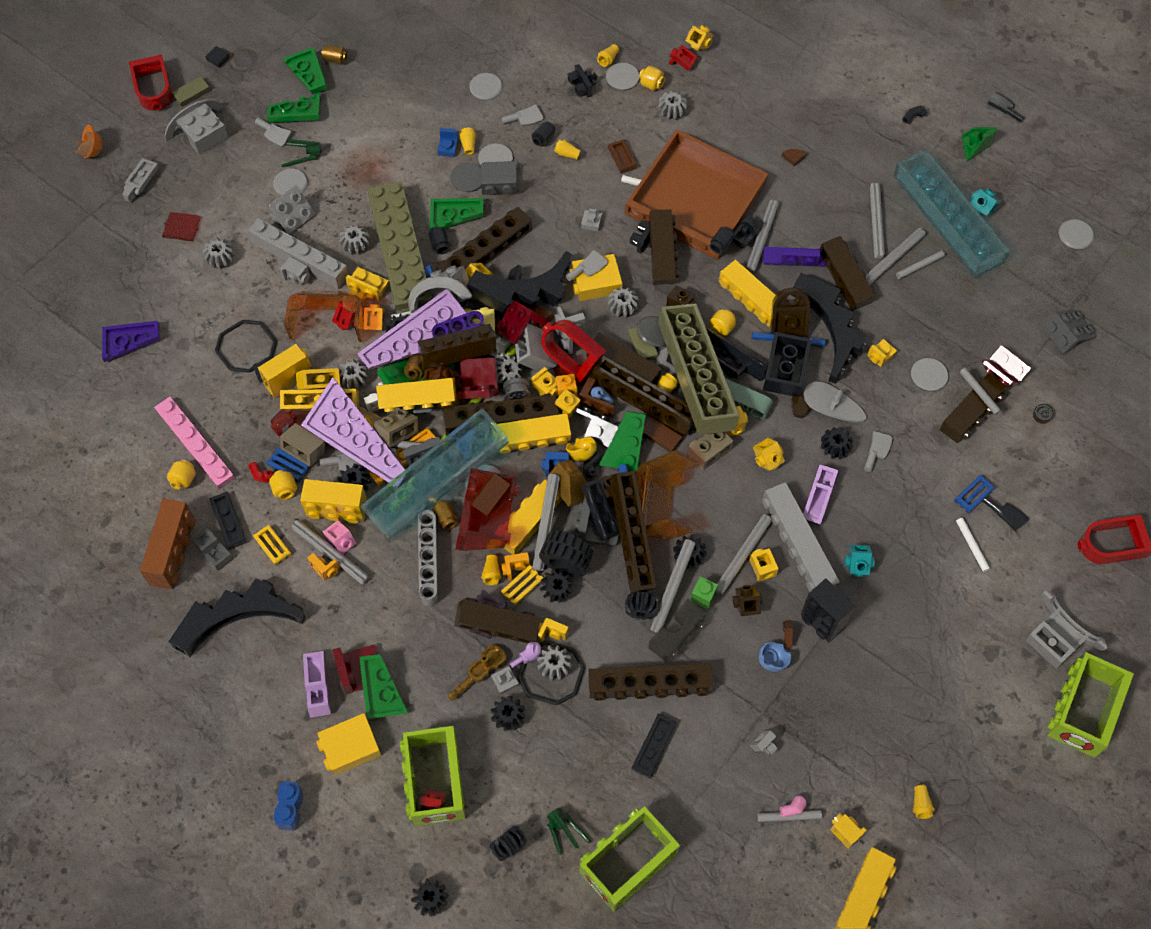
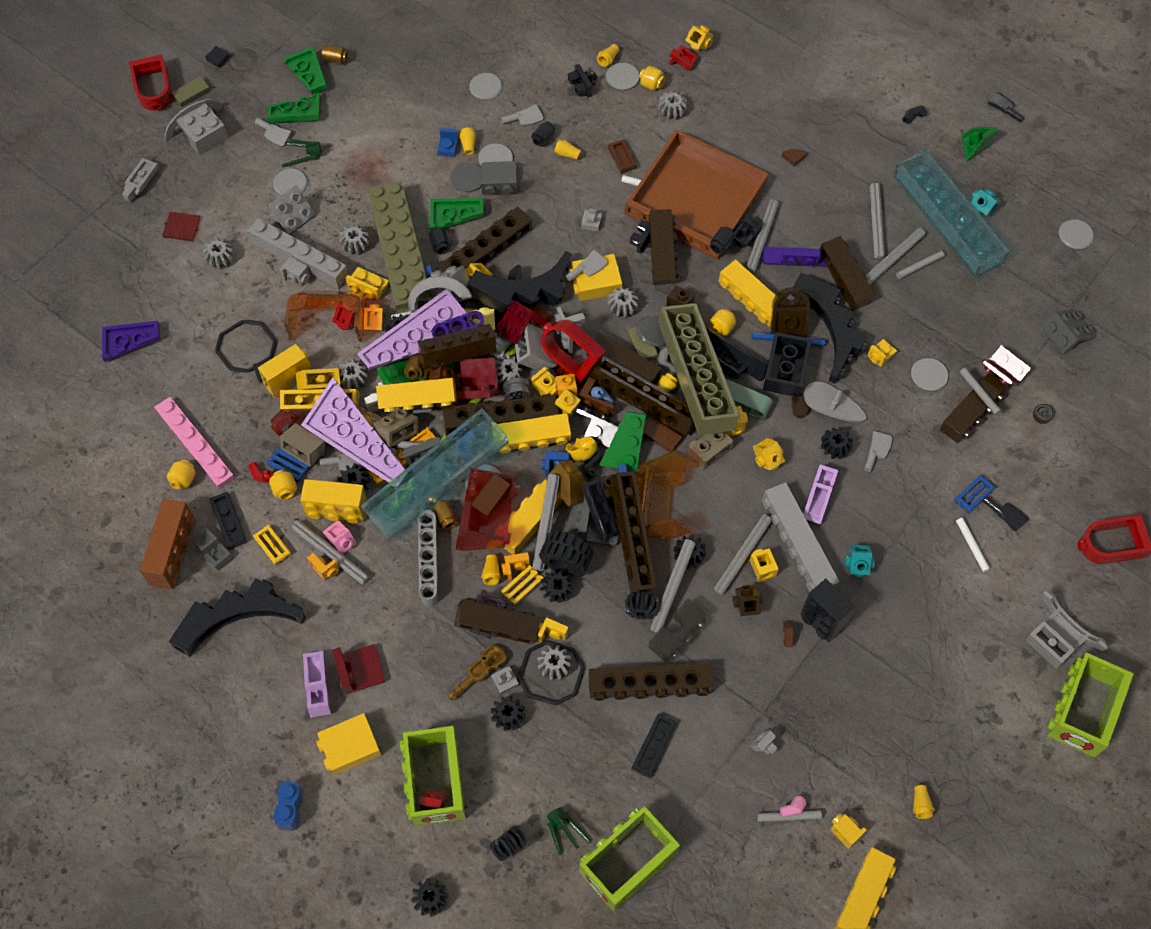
(91, 143): orange piece -> none
(379, 689): green wing -> none
(531, 653): lavender piece -> none
(704, 593): bright green brick -> none
(774, 657): medium blue hair -> none

